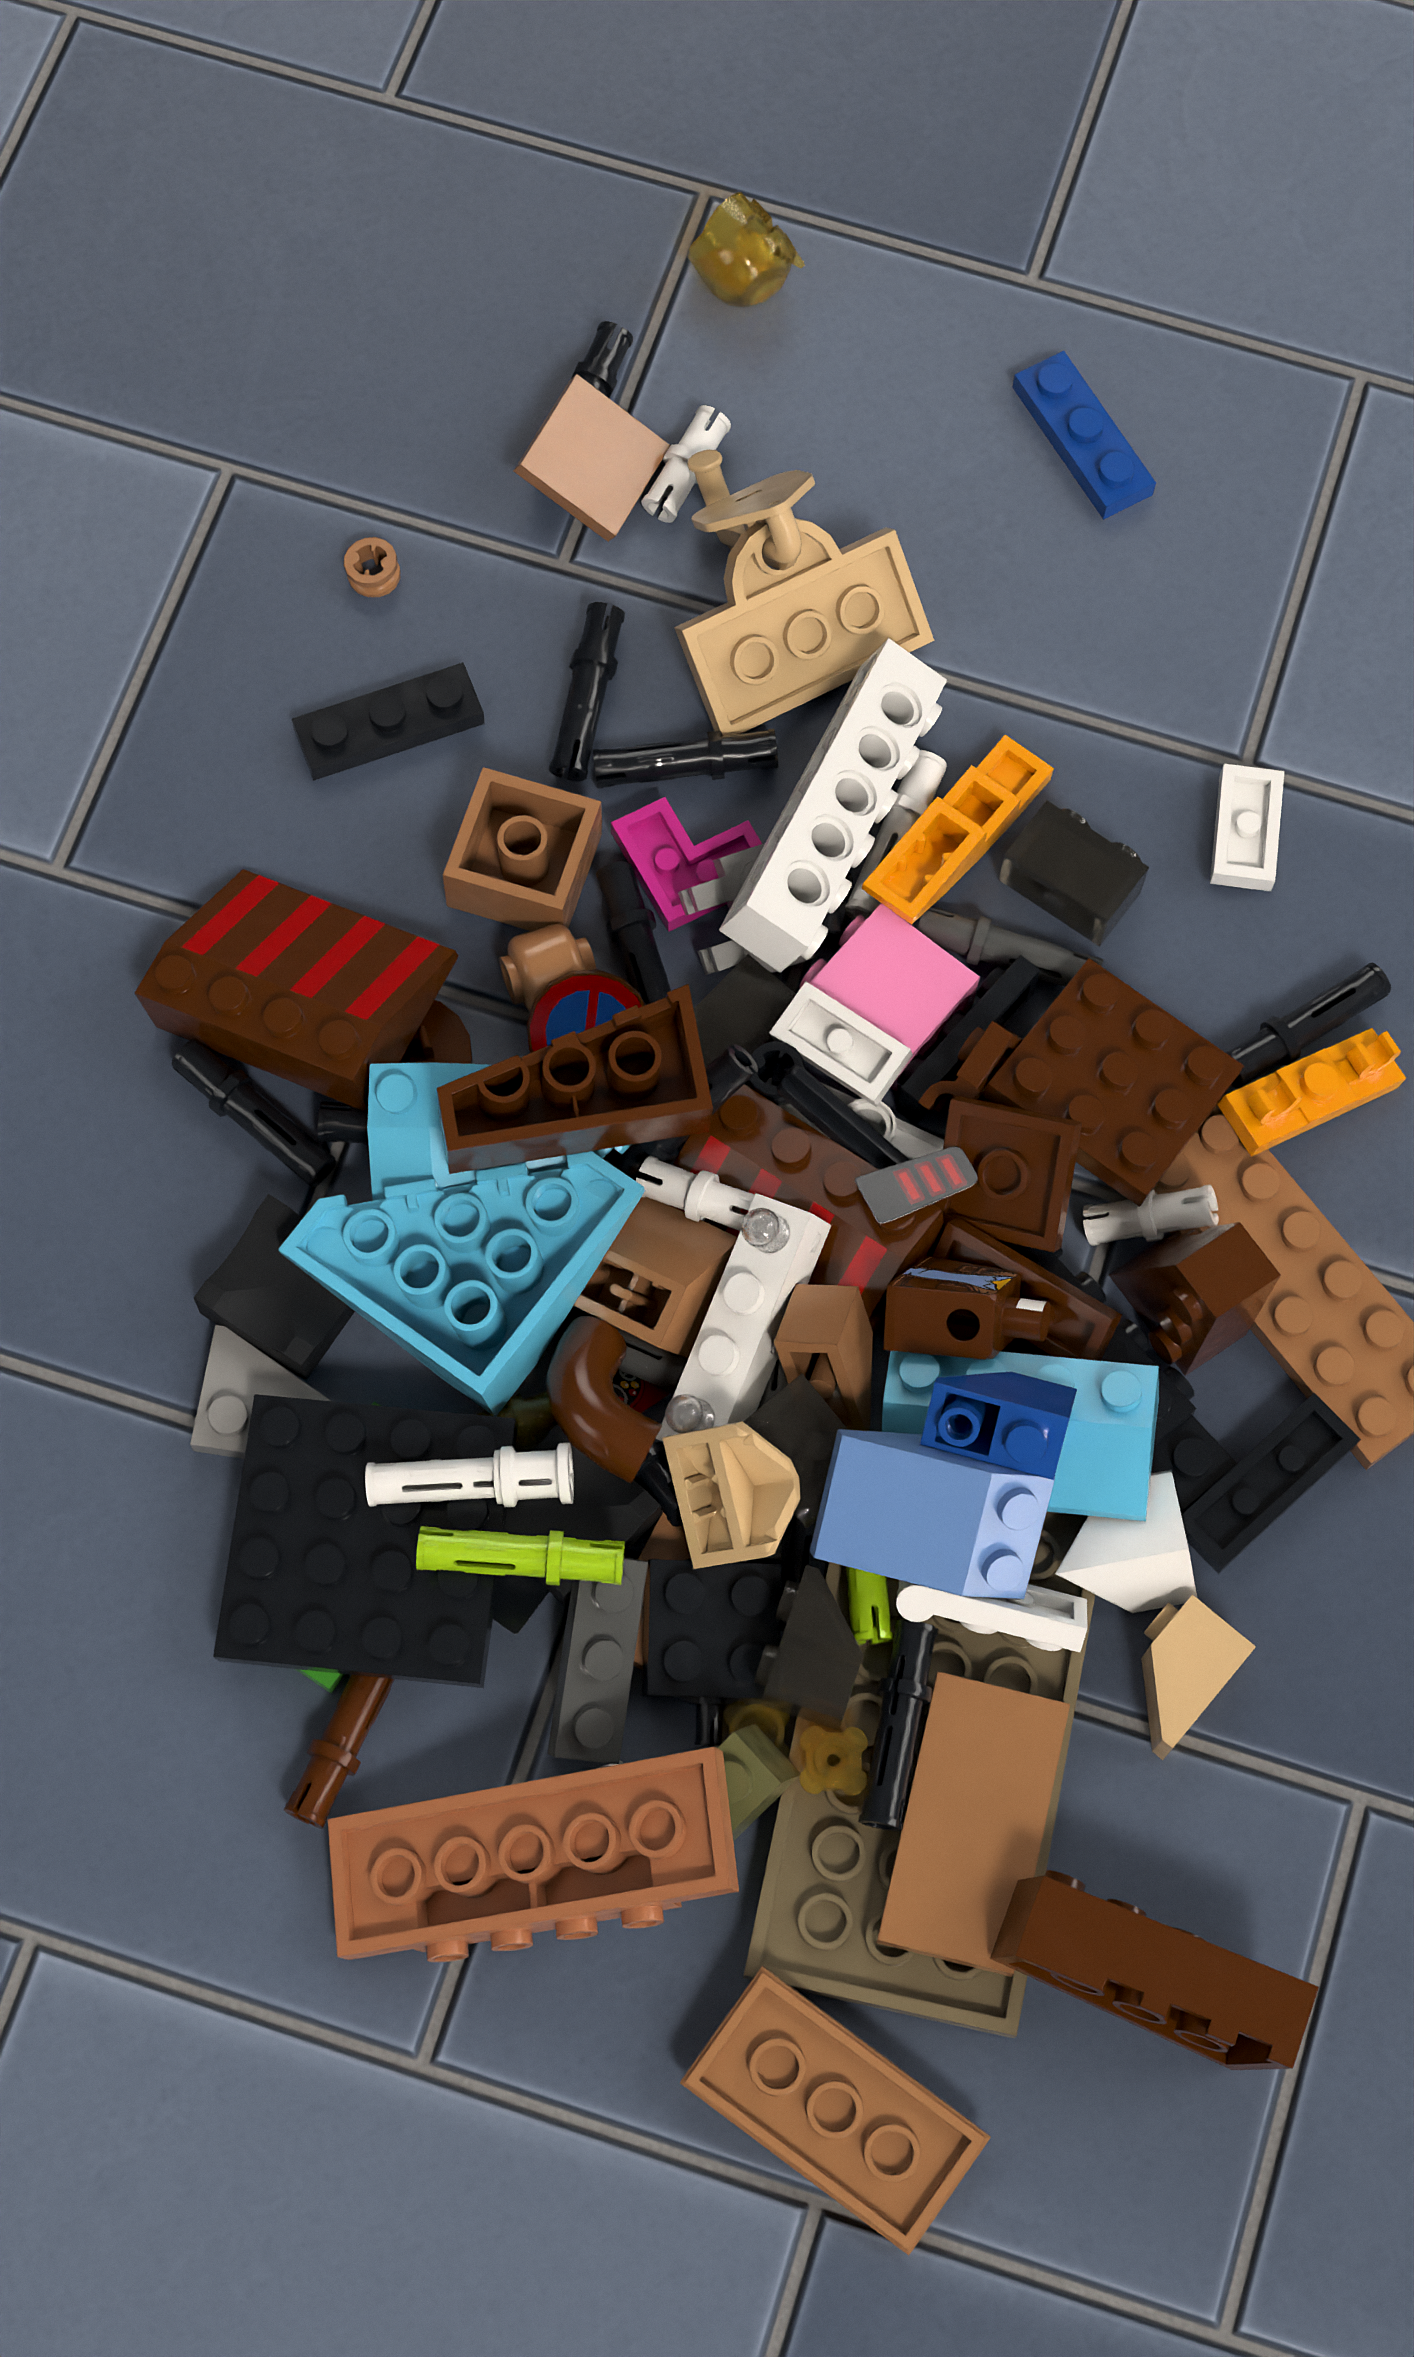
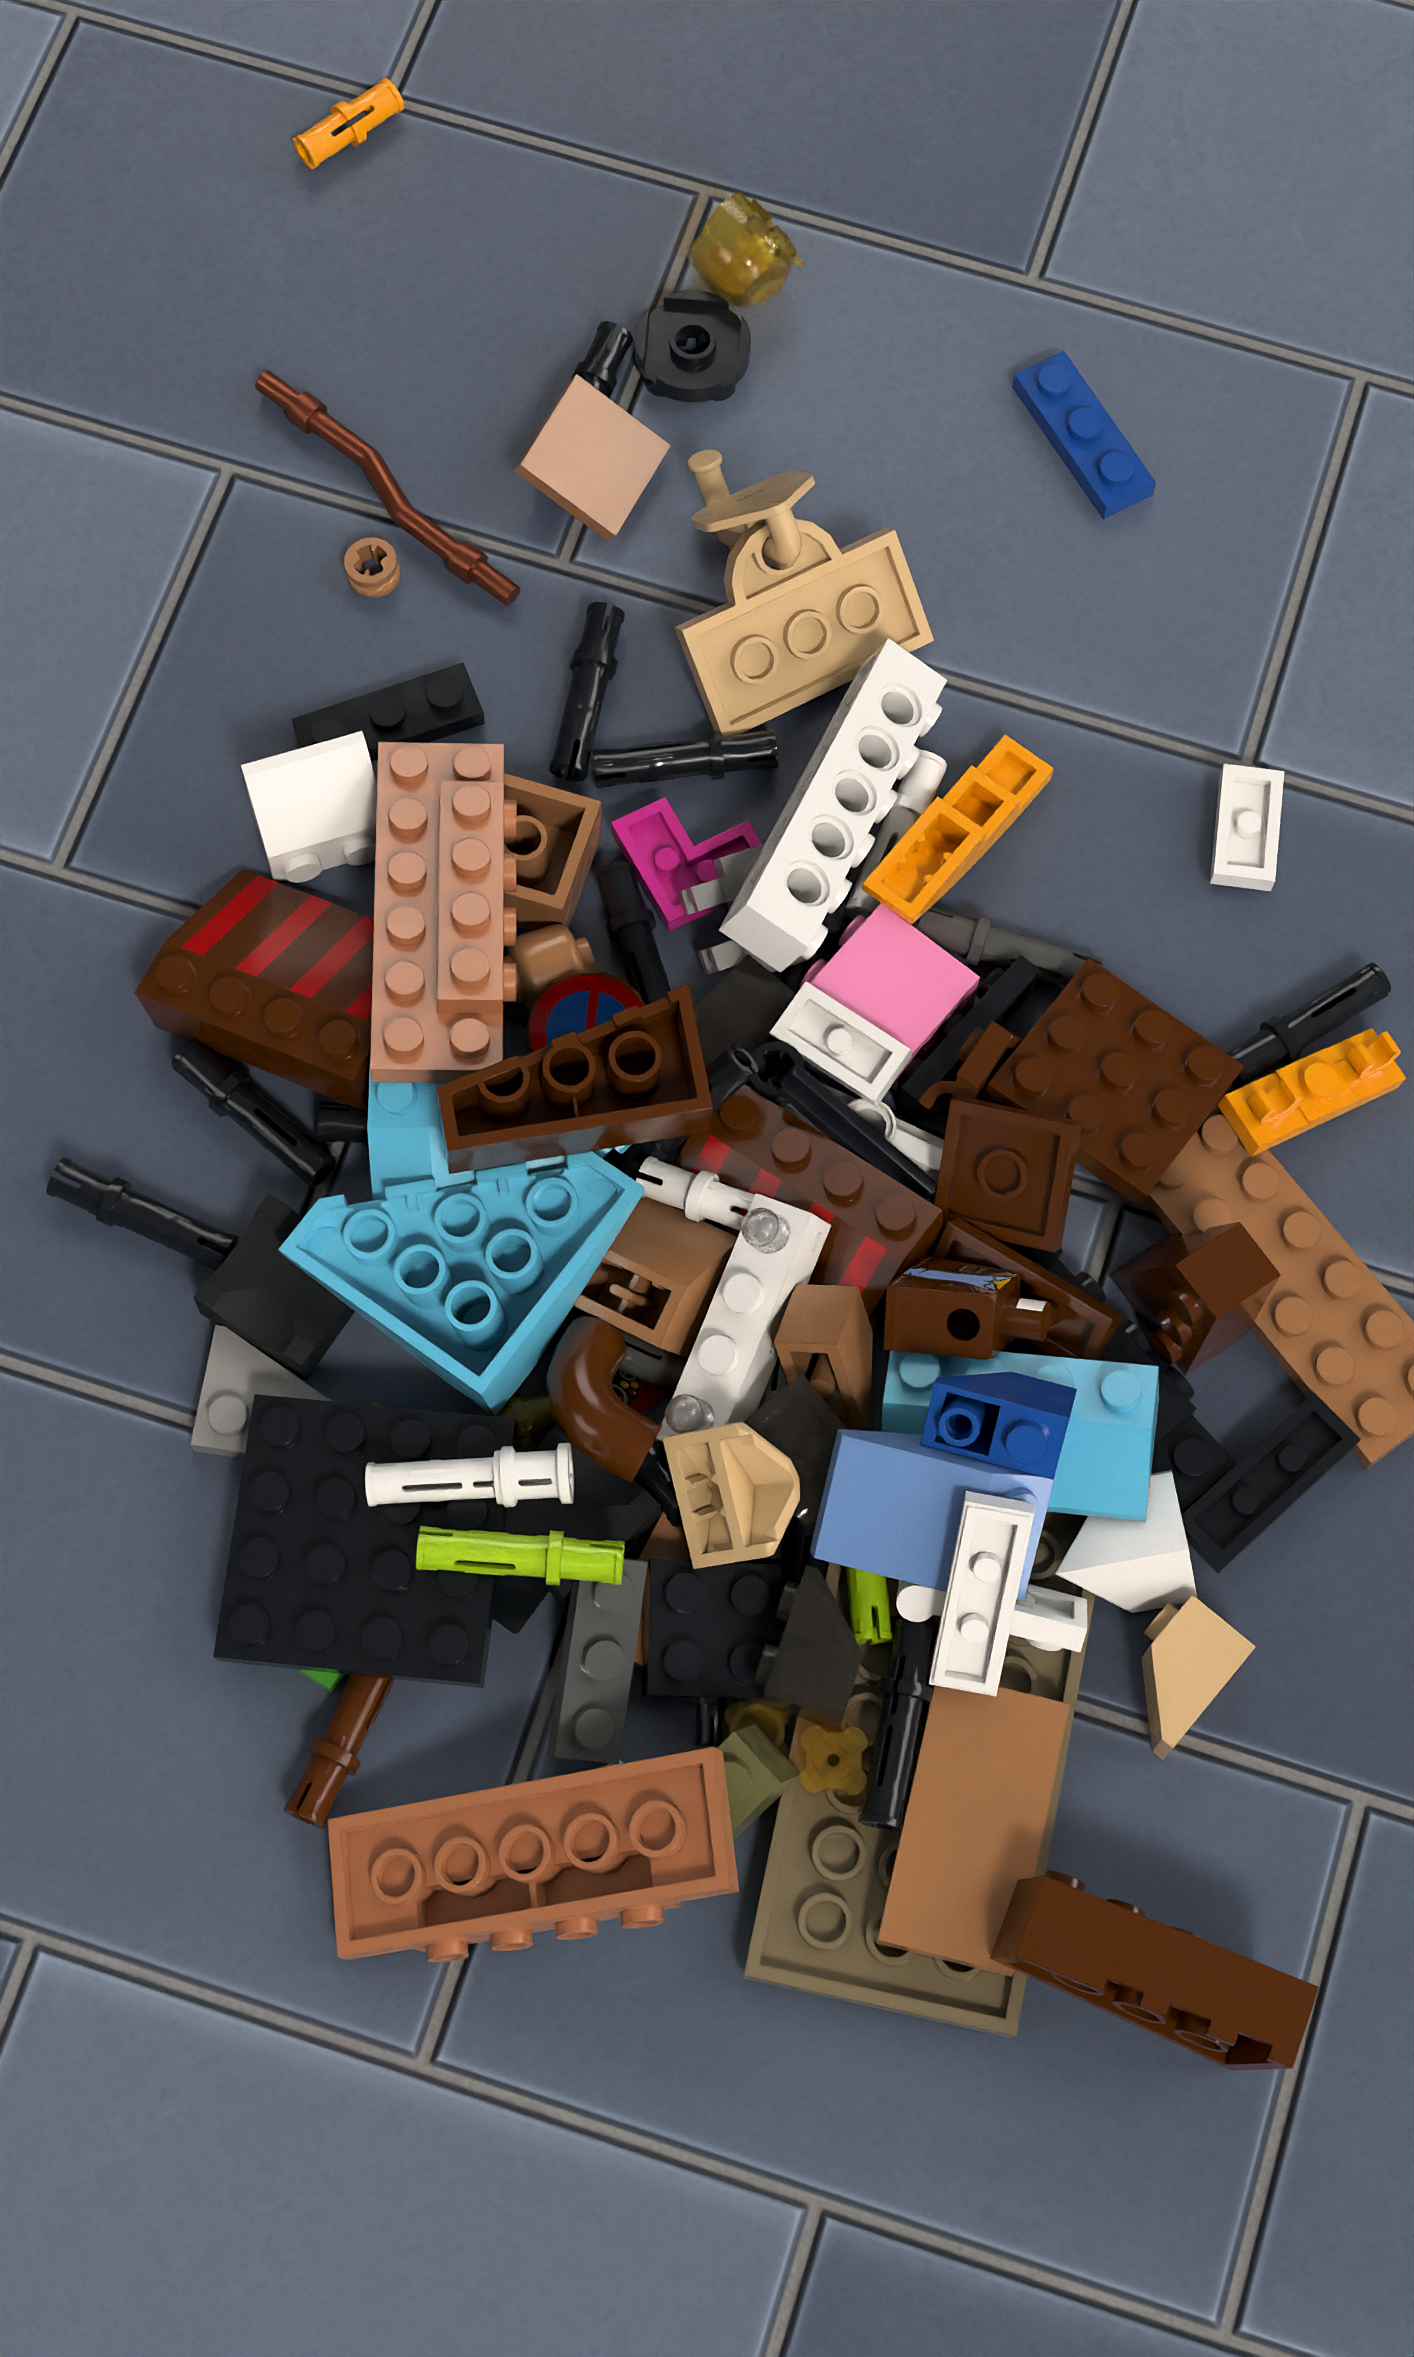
(120, 1205): none -> black pin
(315, 807): none -> white slope
(377, 103): none -> light orange pin
(441, 911): none -> nougat plate
(463, 558): none -> copper bar
(676, 478): white pin -> none
(692, 376): none -> black plate
(835, 2109): medium nougat tile -> none
(916, 1183): sticker -> none
(981, 1593): none -> white tile
(1073, 872): clear smoke brick -> none
(1153, 1218): white pin -> none

